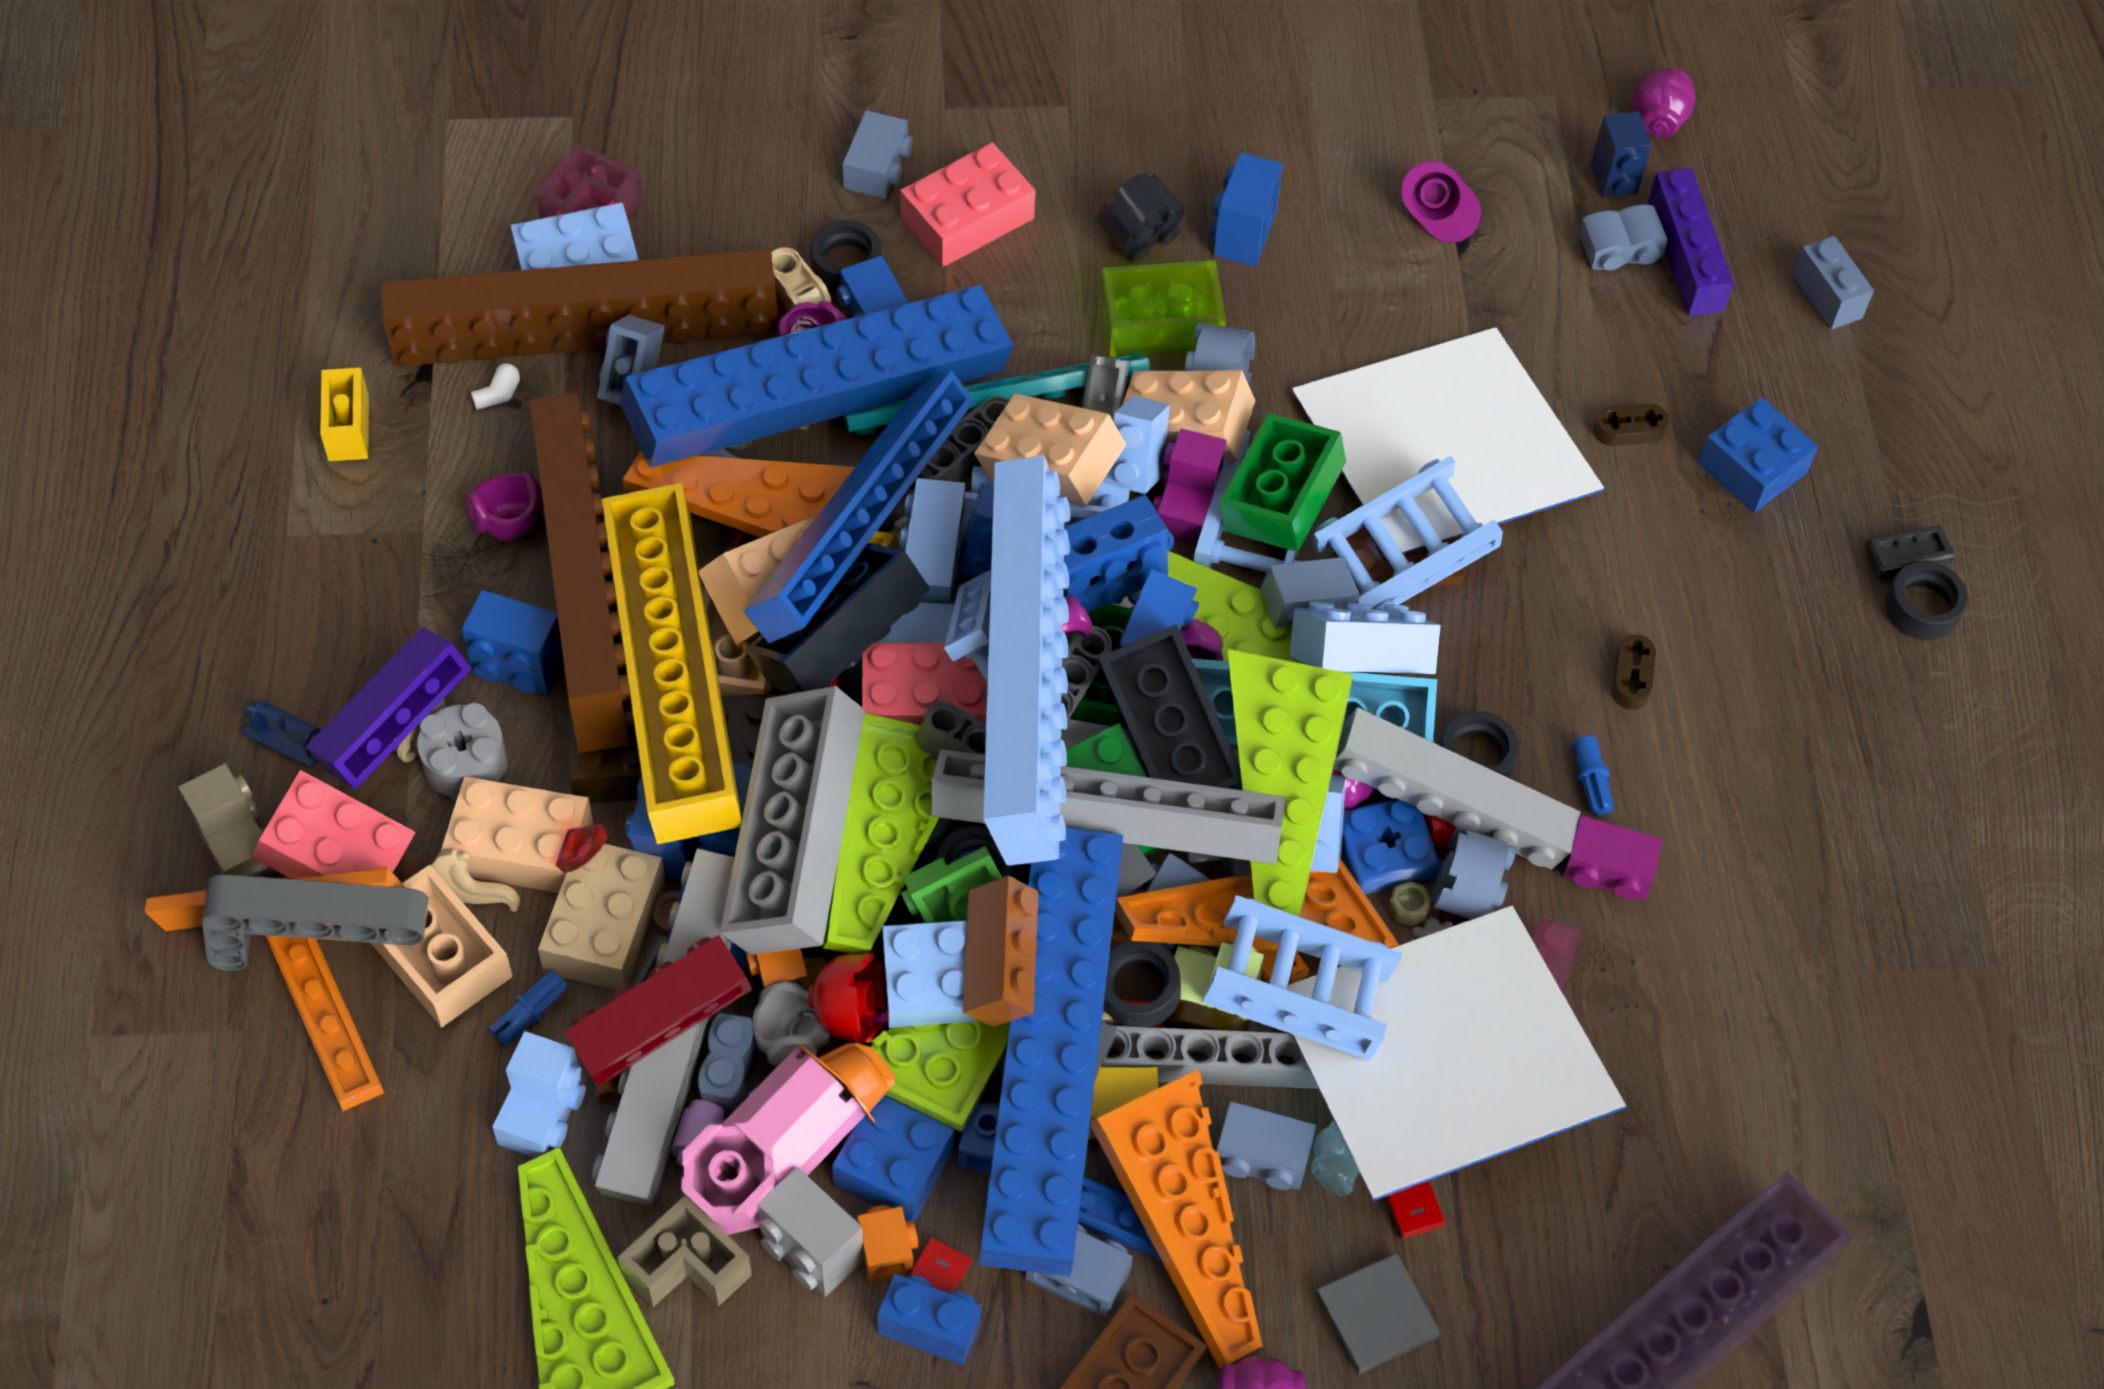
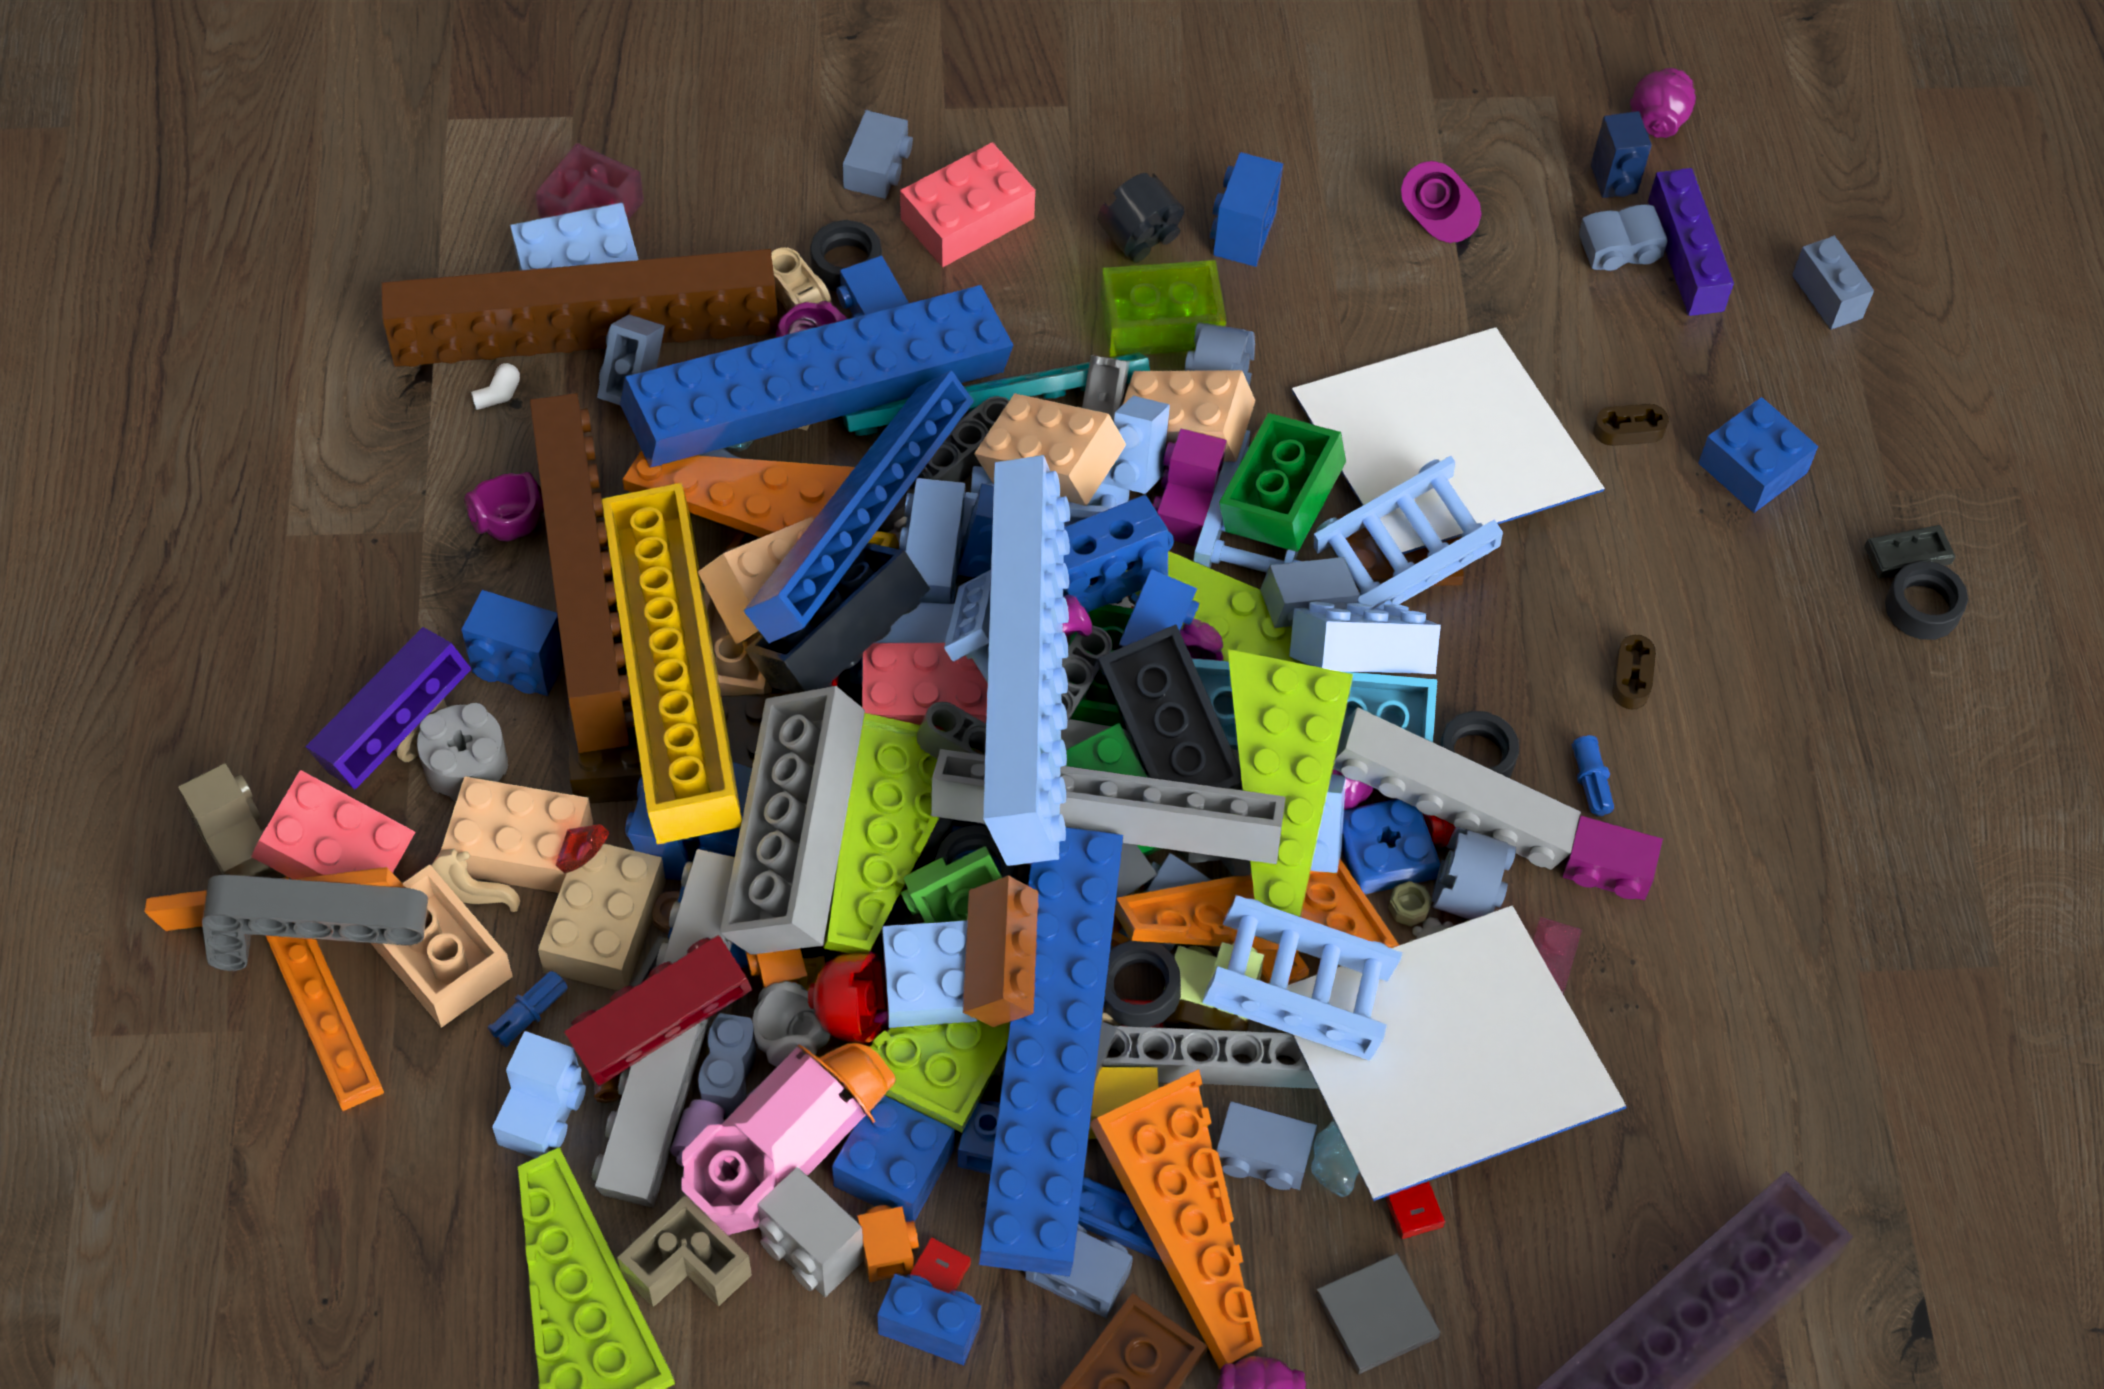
(280, 732): dark blue hinge -> none
(344, 414): yellow brick -> none

